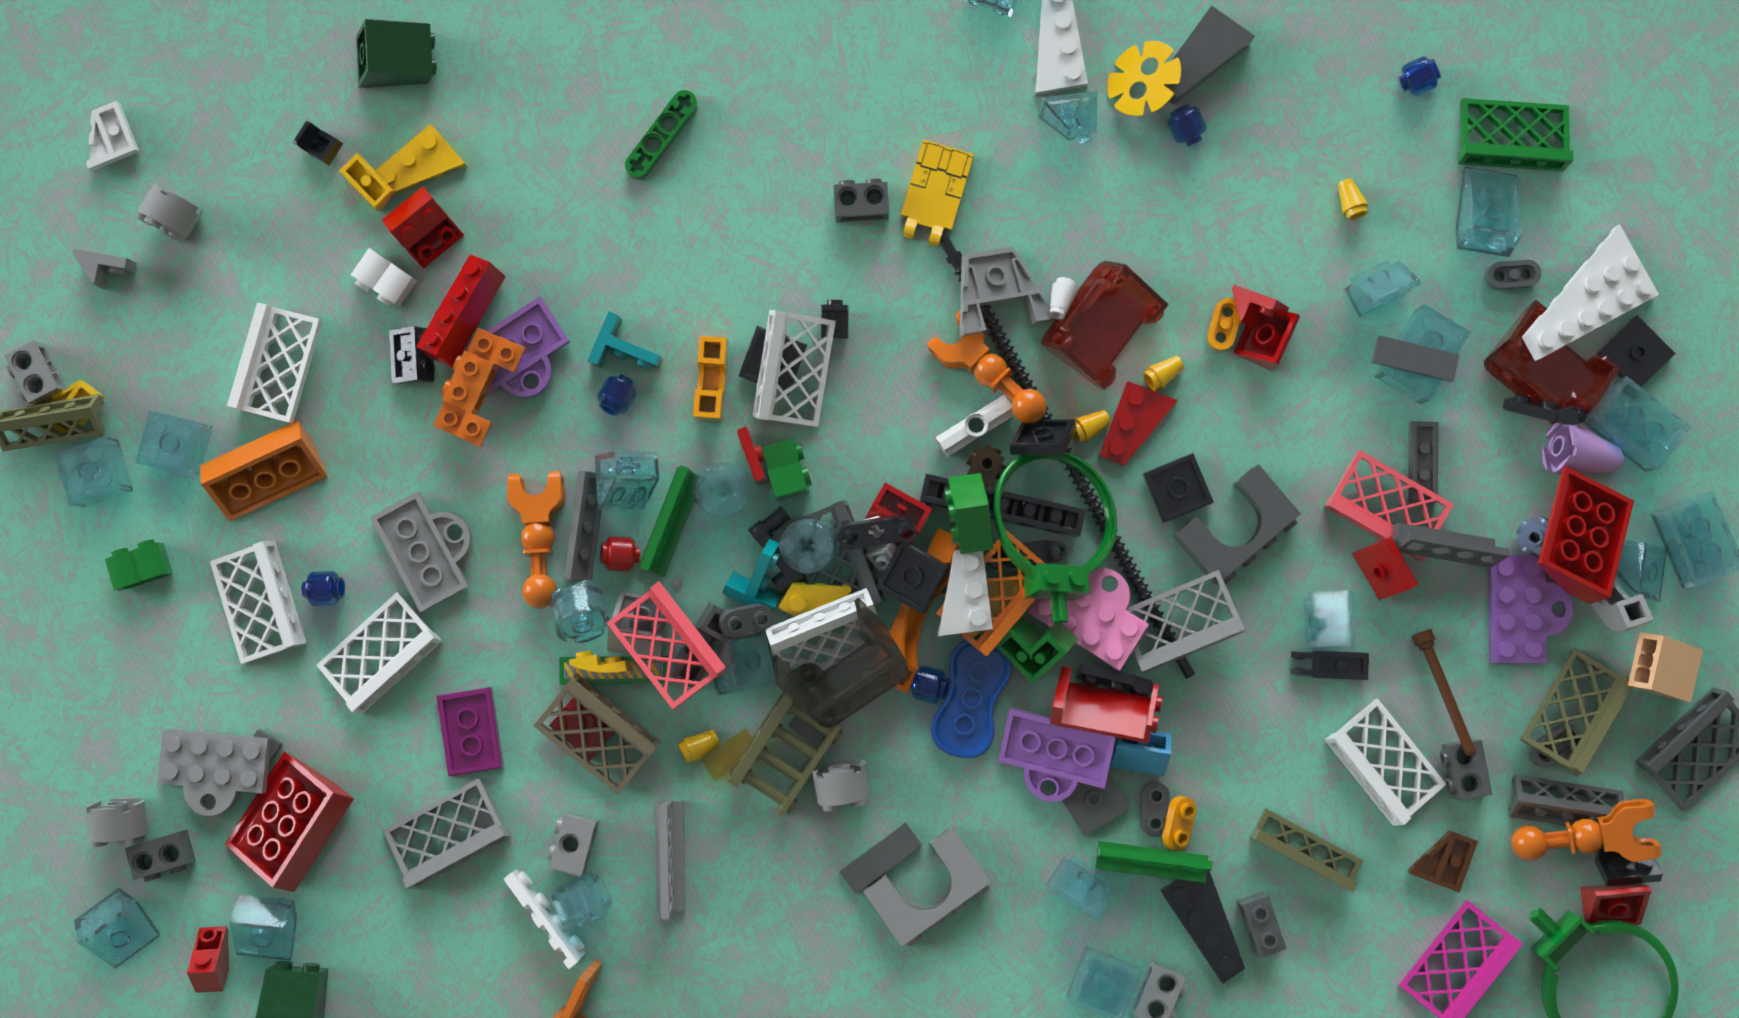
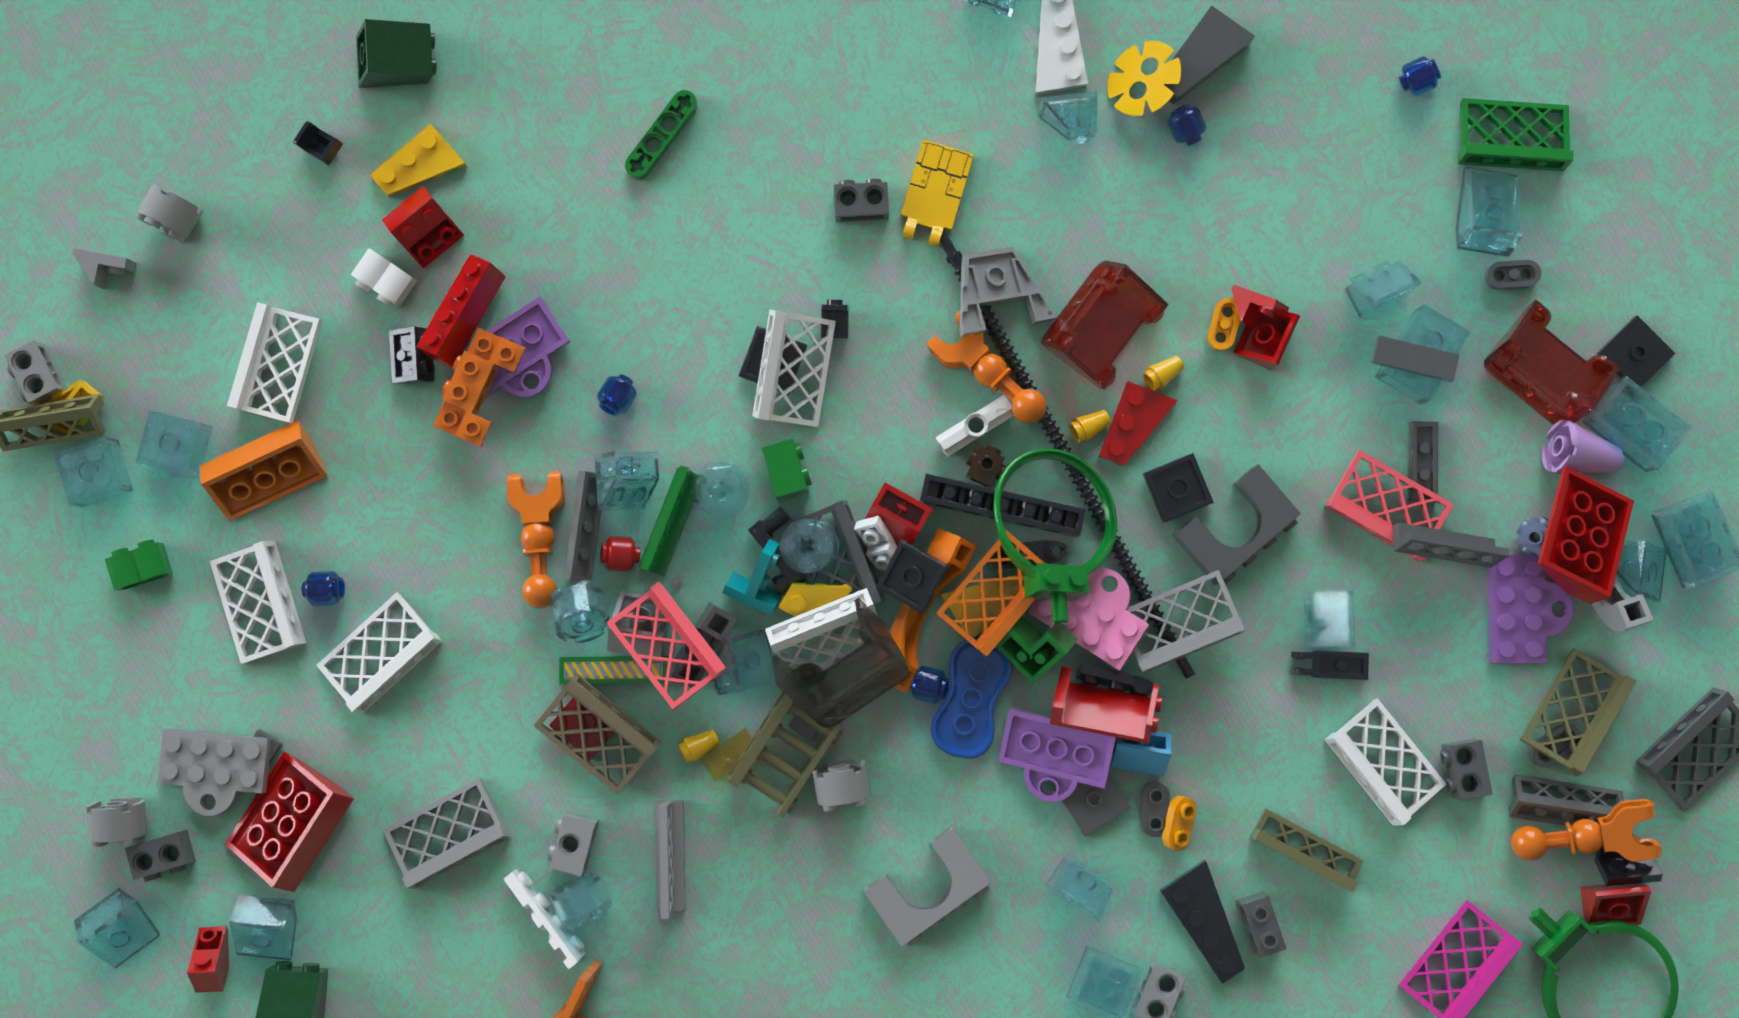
(110, 136): white wing -> none
(367, 182): yellow slope -> none
(424, 550): light grey plate -> none
(470, 731): magenta tile -> none
(589, 662): yellow slope -> none
(620, 348): teal bracket -> none
(711, 378): light orange arch -> none
(747, 619): dark grey plate -> none
(753, 455): red plate -> none
(880, 858): dark grey tile -> none
(892, 532): black beam -> none
(966, 597): white wing -> none
(971, 513): green brick -> none
(1043, 437): black plate -> none
(1062, 296): white cone -> none
(1152, 862): green fence -> none
(1352, 200): yellow cone -> none
(1385, 568): red plate -> none
(1425, 642): reddish brown piece -> none
(1446, 861): reddish brown wing -> none
(1545, 410): black hinge -> none
(1597, 293): white wing -> none
(1665, 667): light nougat brick -> none

